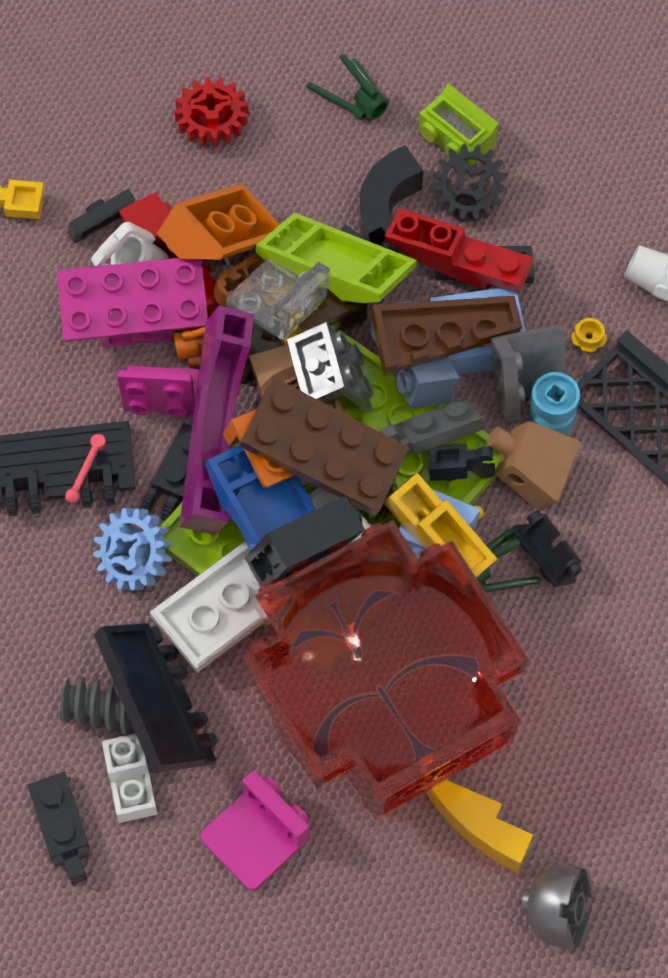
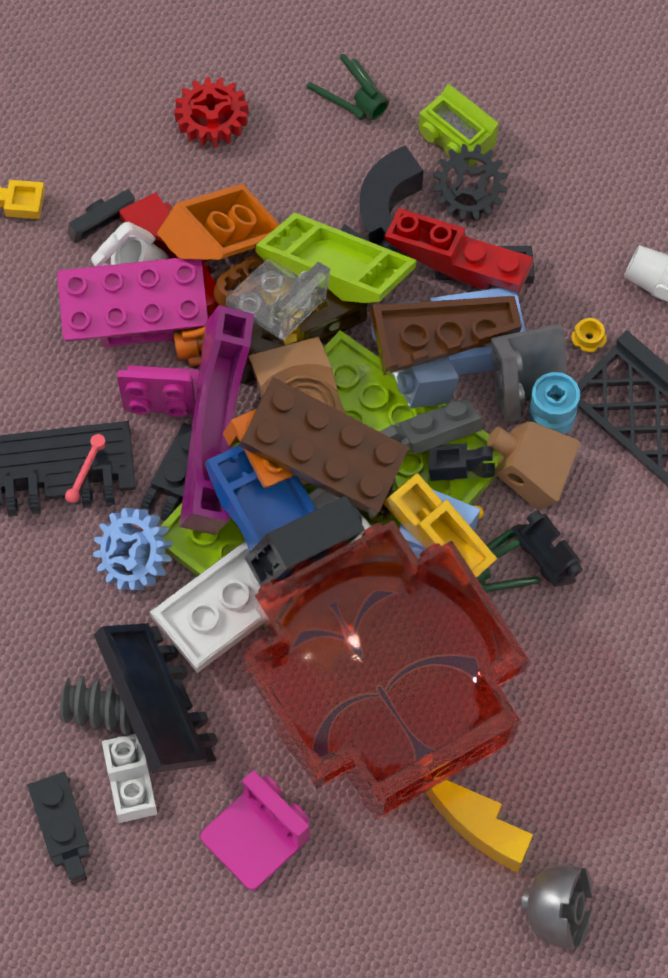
(330, 366): flat silver bracket -> none

